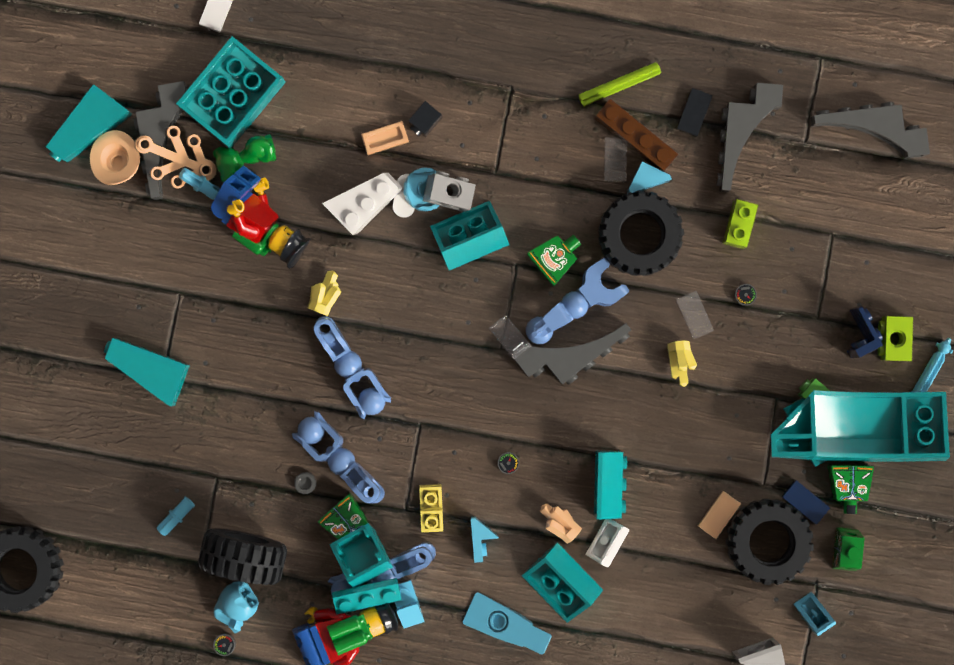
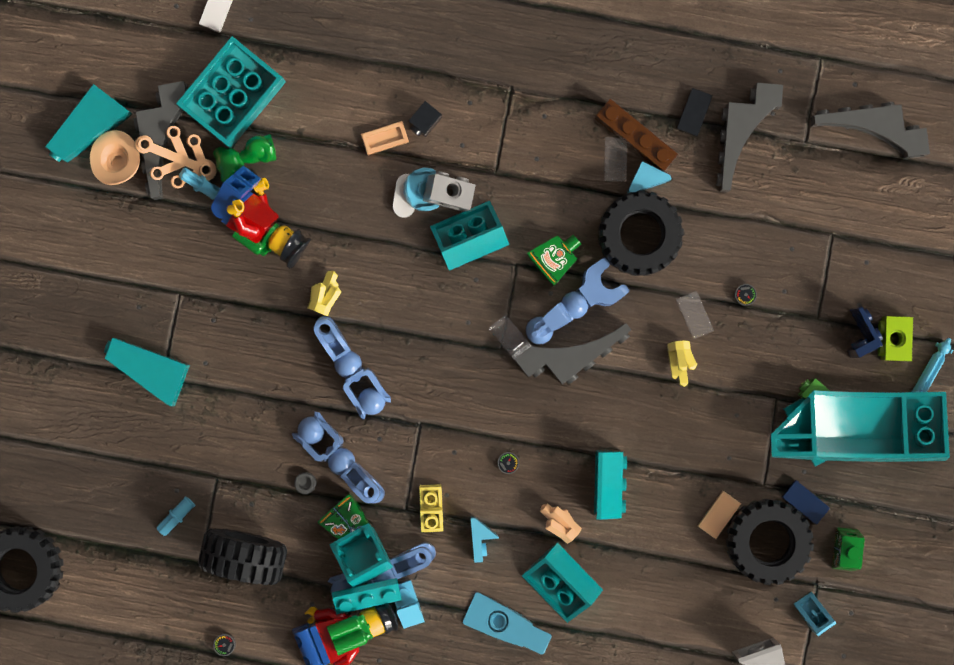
(236, 605): medium azure piece -> none
(362, 203): white wedge -> none
(607, 542): white slope -> none
(619, 84): lime axle -> none
(740, 224): lime brick -> none
(850, 484): green torso -> none

